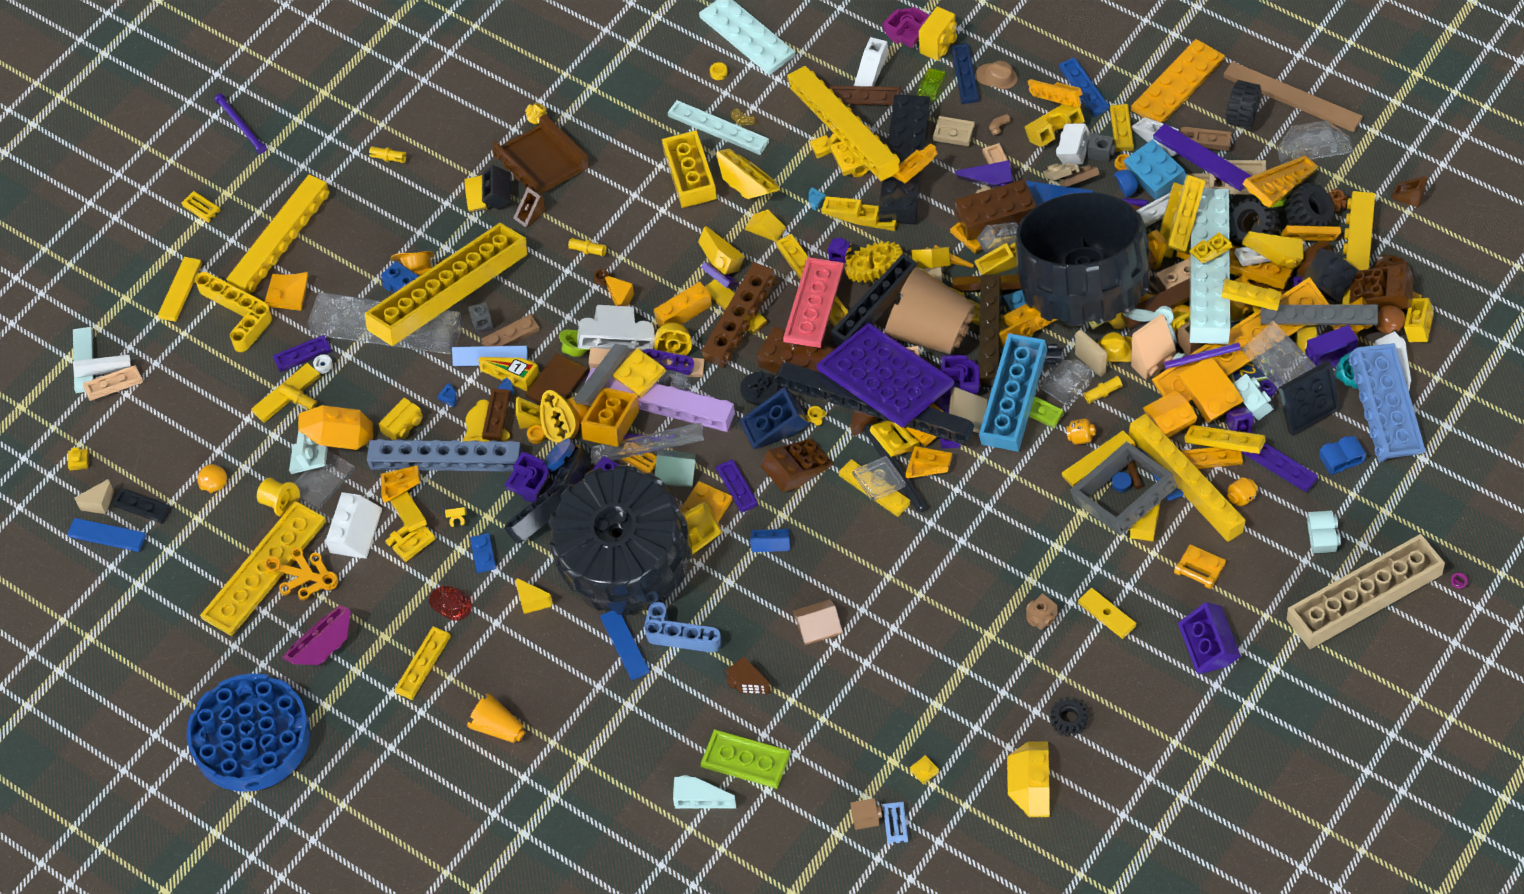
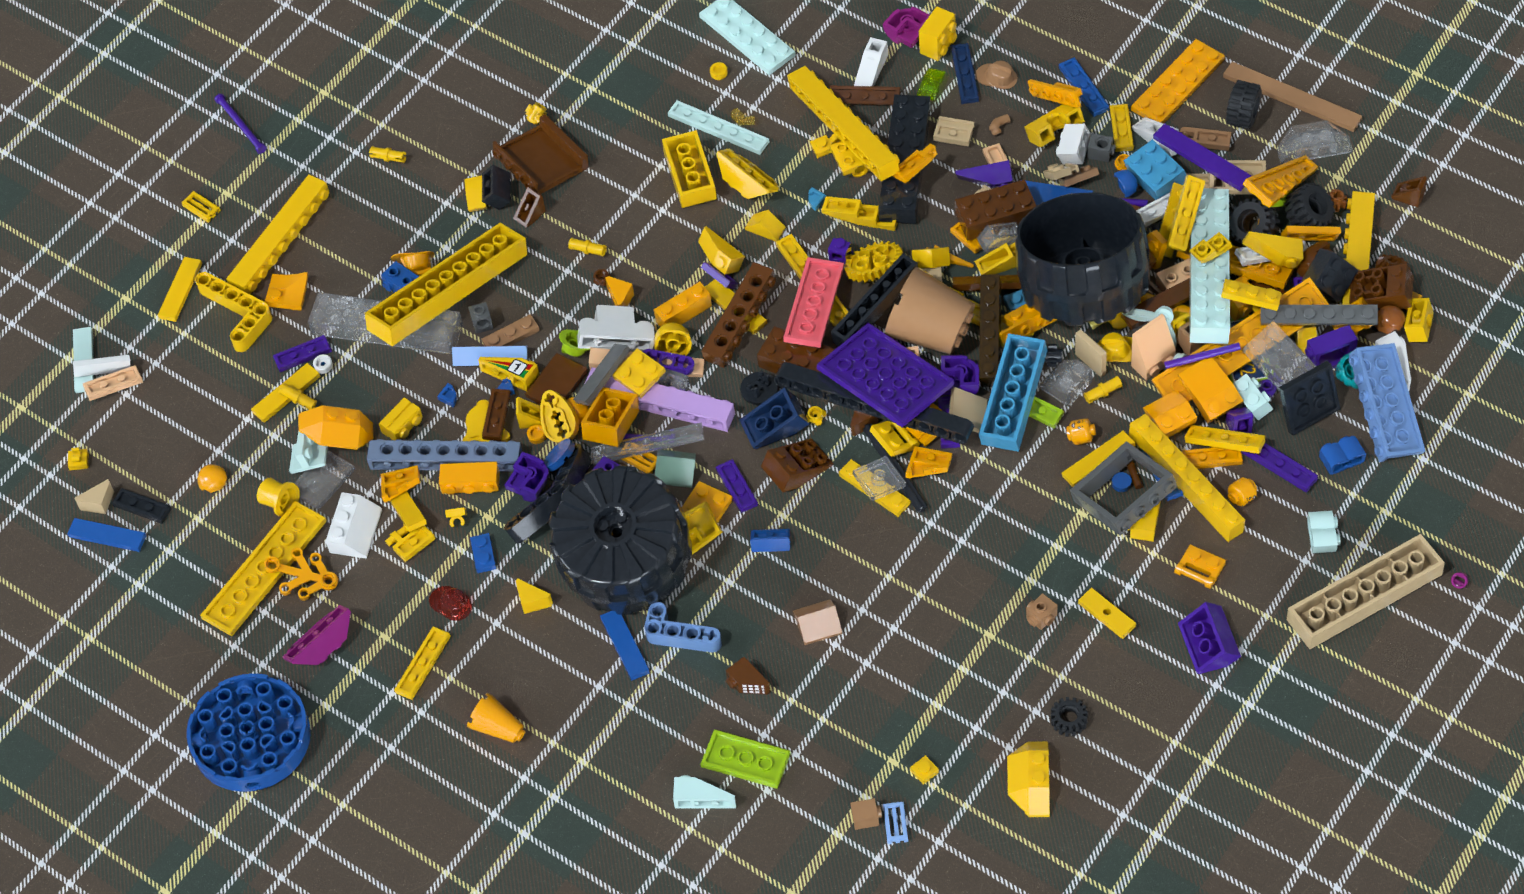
(469, 477): none -> light orange brick

